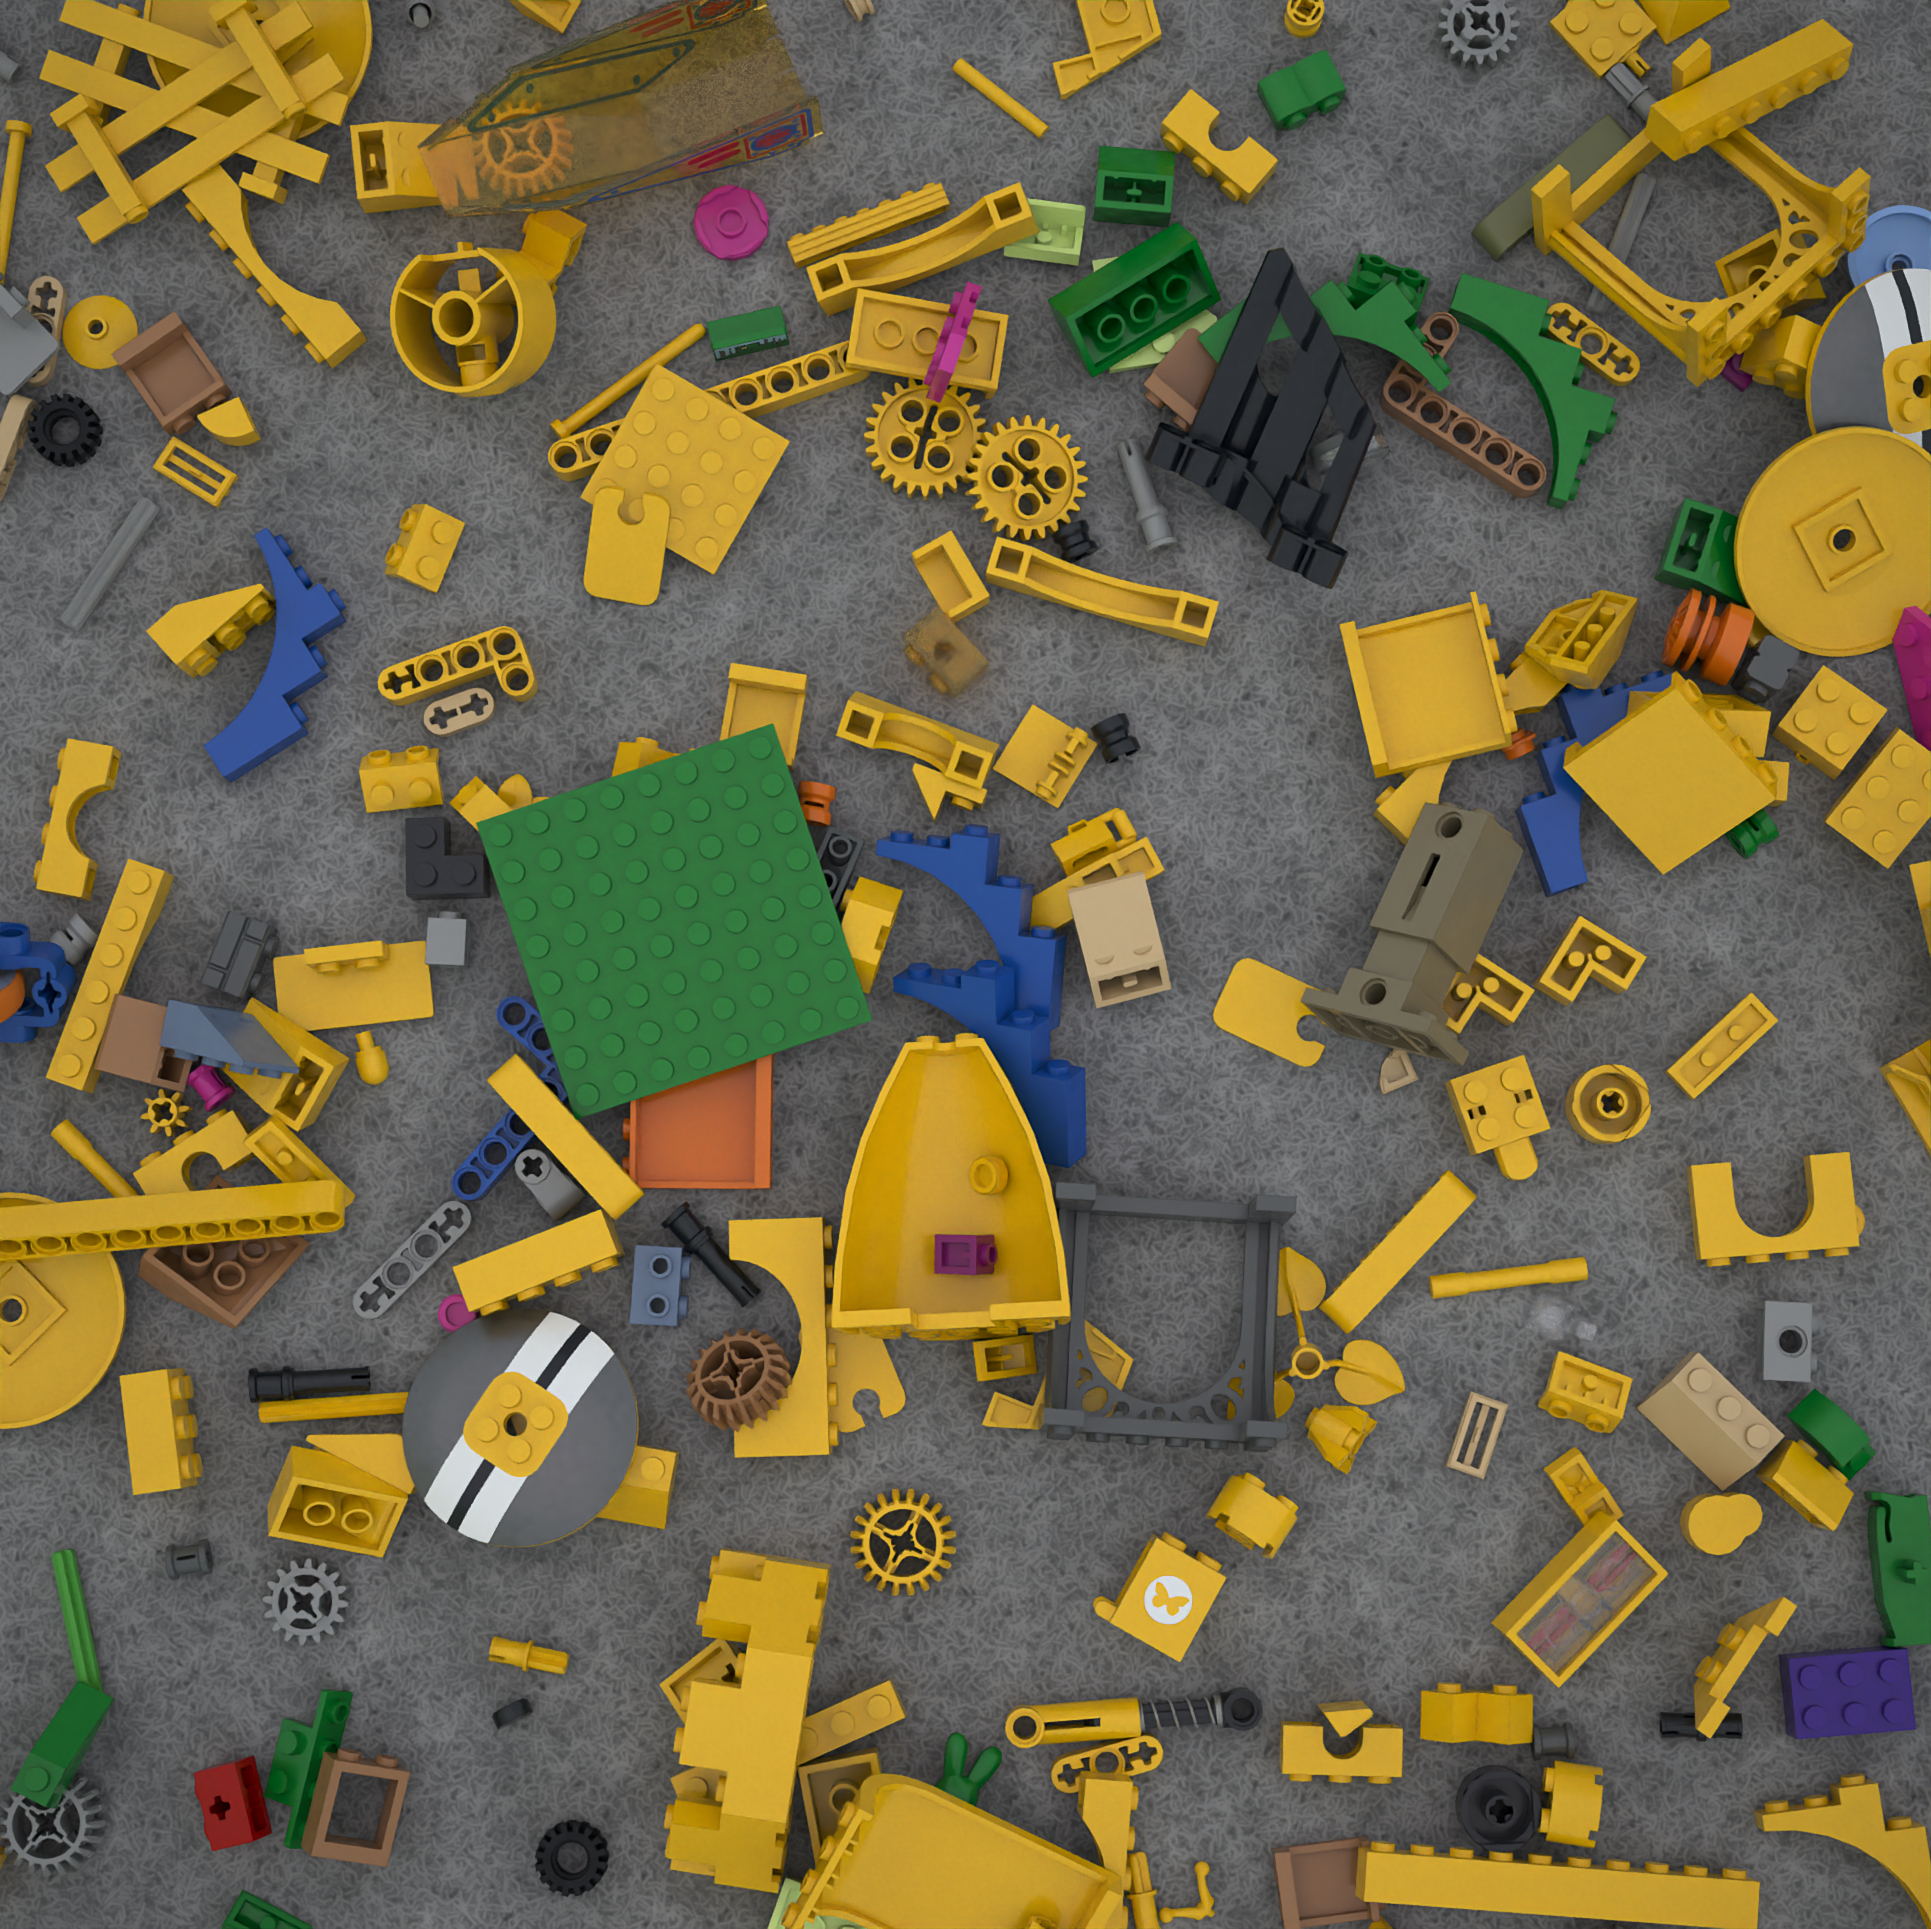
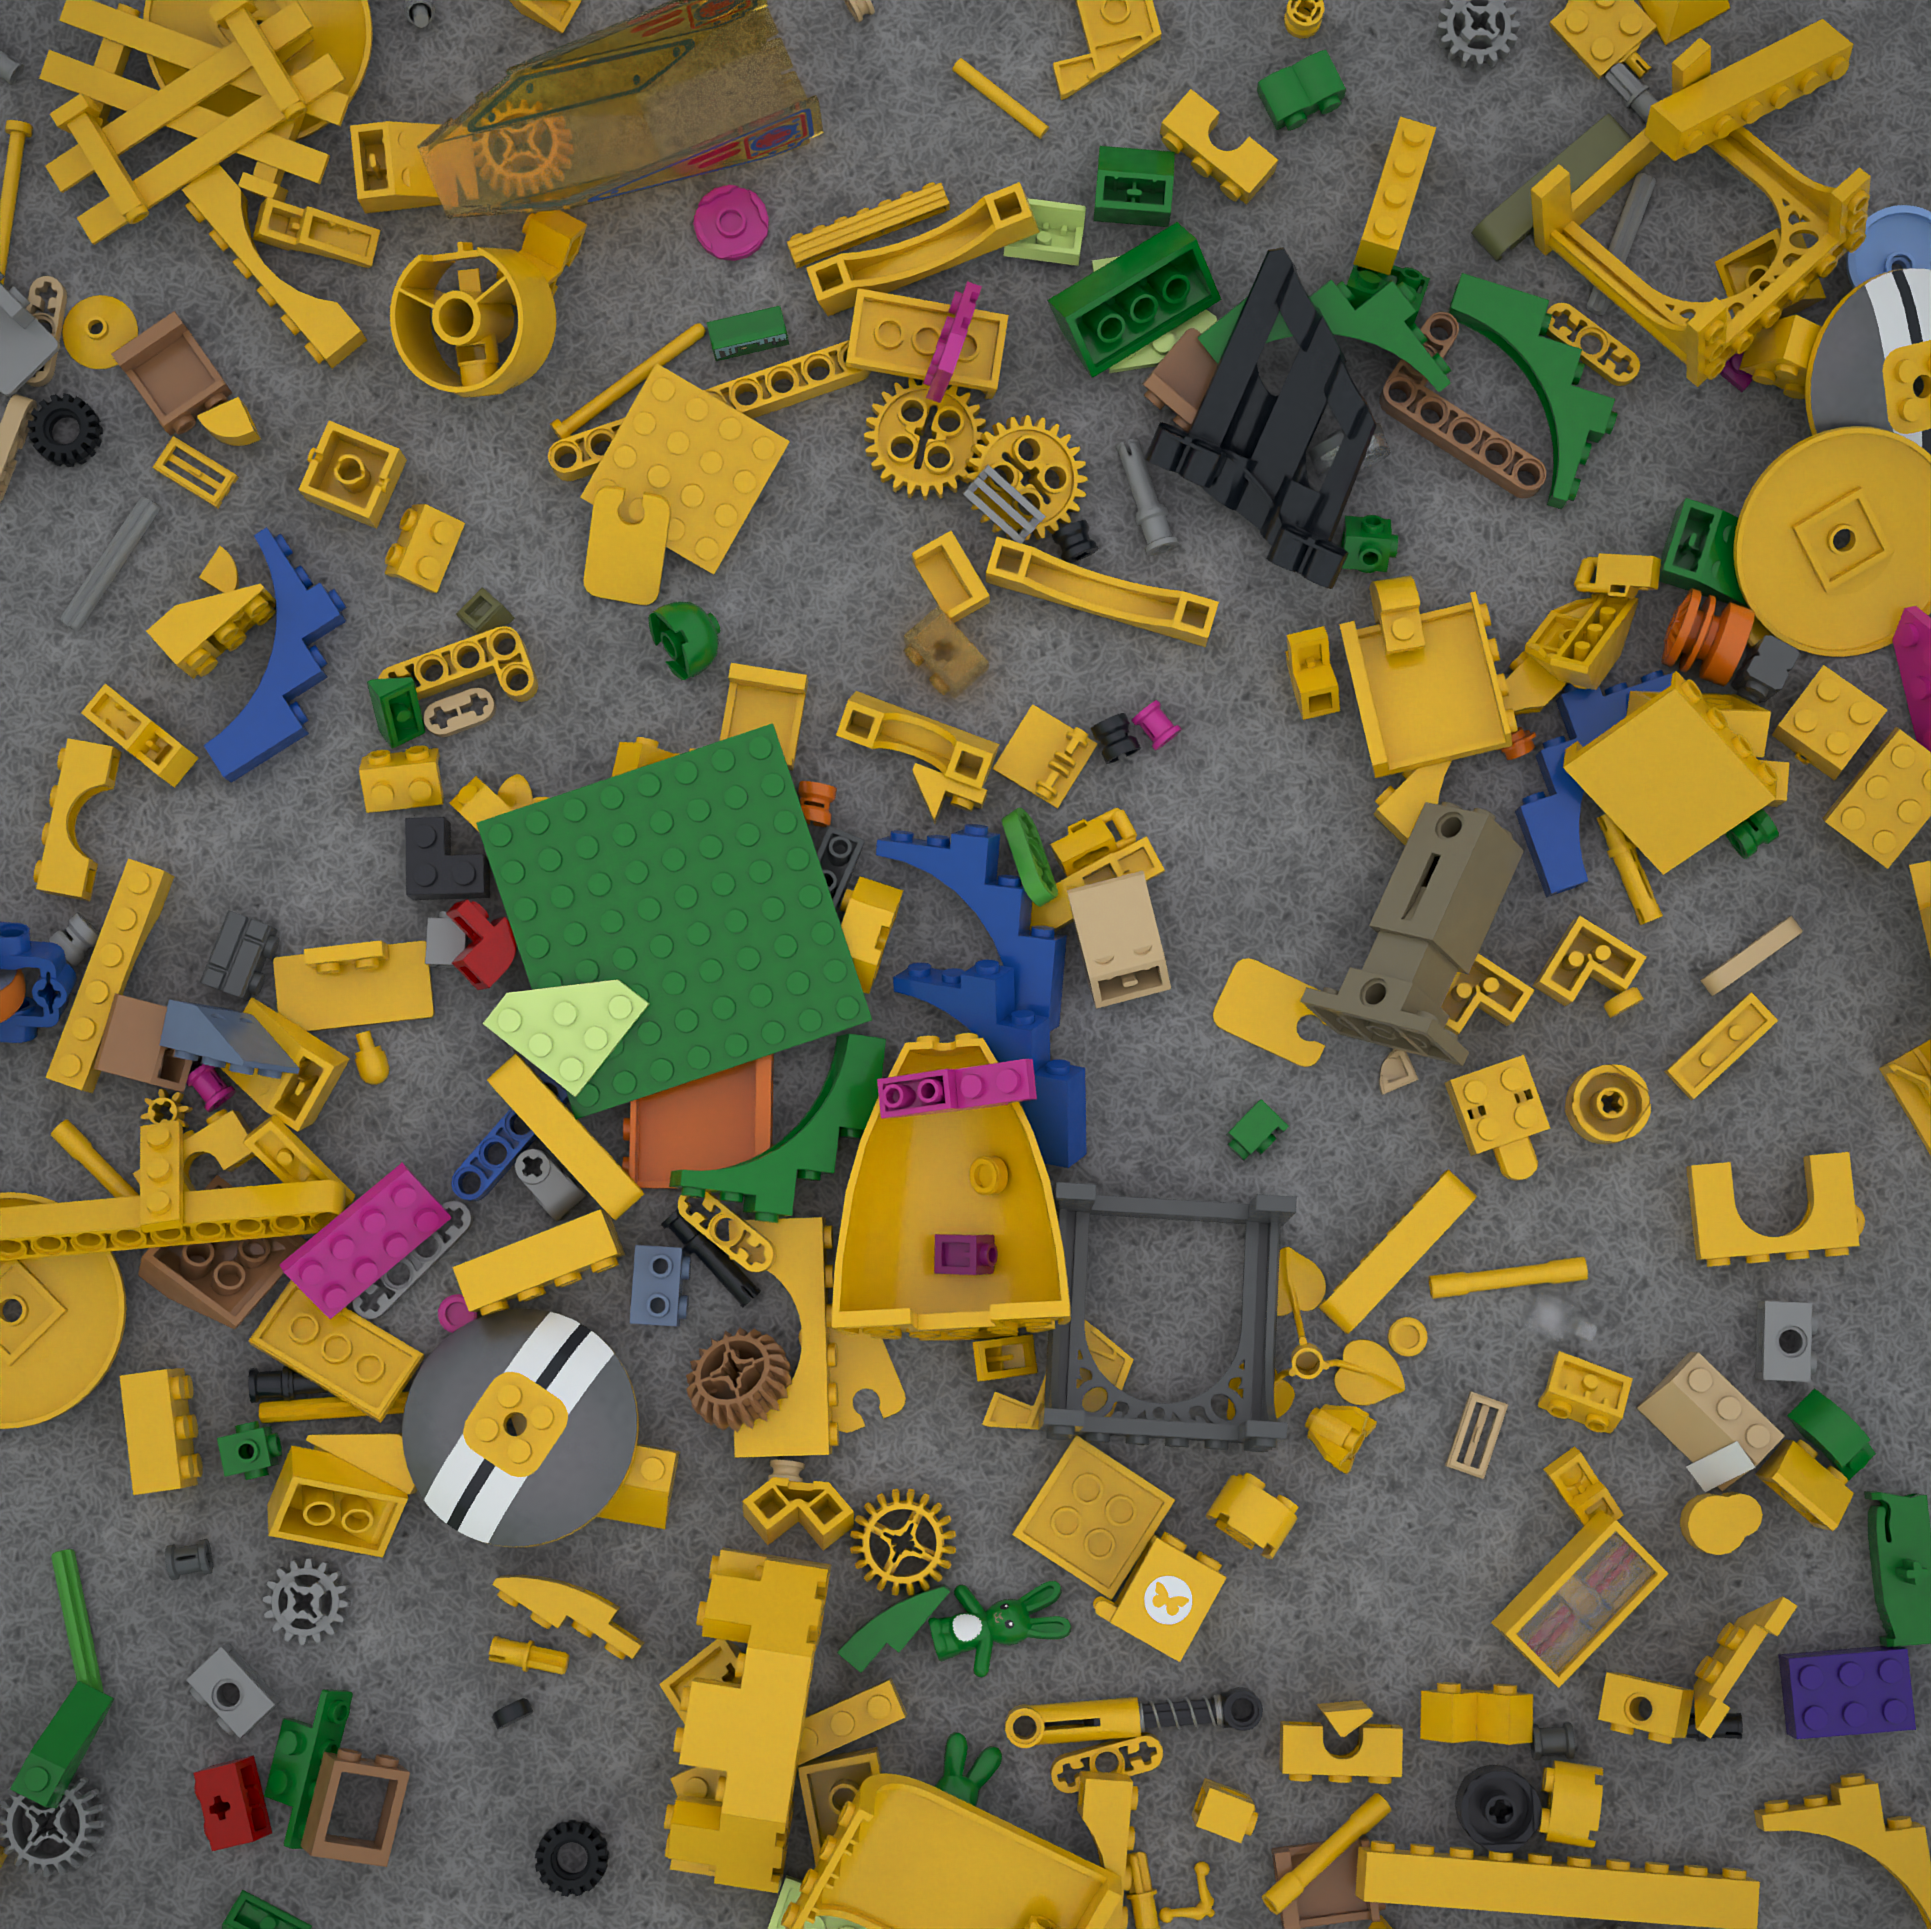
(139, 735): none -> yellow slope
(161, 1176): none -> yellow plate
(221, 572): none -> yellow tile
(236, 1454): none -> green brick
(255, 1695): none -> light grey brick
(315, 233): none -> yellow slope
(337, 1353): none -> yellow tile
(352, 474): none -> yellow brick
(365, 1241): none -> dark pink plate
(396, 709): none -> green slope
(486, 612): none -> olive slope
(491, 944): none -> red brick
(556, 1600): none -> yellow slope
(567, 1027): none -> yellowish green plate
(687, 637): none -> green cylinder
(743, 1256): none -> yellow beam
(784, 1503): none -> yellow brick
(786, 1469): none -> tan bush
(810, 1146): none -> green arch
(891, 1626): none -> green slope
(957, 1089): none -> dark pink slope
(1003, 1622): none -> green animal
(1028, 527): none -> light grey tile
(1029, 857): none -> bright green beam
(1093, 1517): none -> yellow plate
(1156, 725): none -> dark pink bush
(1224, 1811): none -> yellow brick
(1255, 1130): none -> green brick
(1294, 1882): none -> yellow piece
(1312, 673): none -> yellow brick
(1368, 543): none -> green brick
(1394, 196): none -> yellow arch
(1397, 611): none -> yellow brick
(1407, 1336): none -> yellow tile
(1618, 572): none -> yellow piece
(1623, 1002): none -> yellow tile
(1630, 870): none -> yellow pin
(1669, 1707): none -> yellow brick
(1720, 1466): none -> white sticker
(1751, 956): none -> tan beam

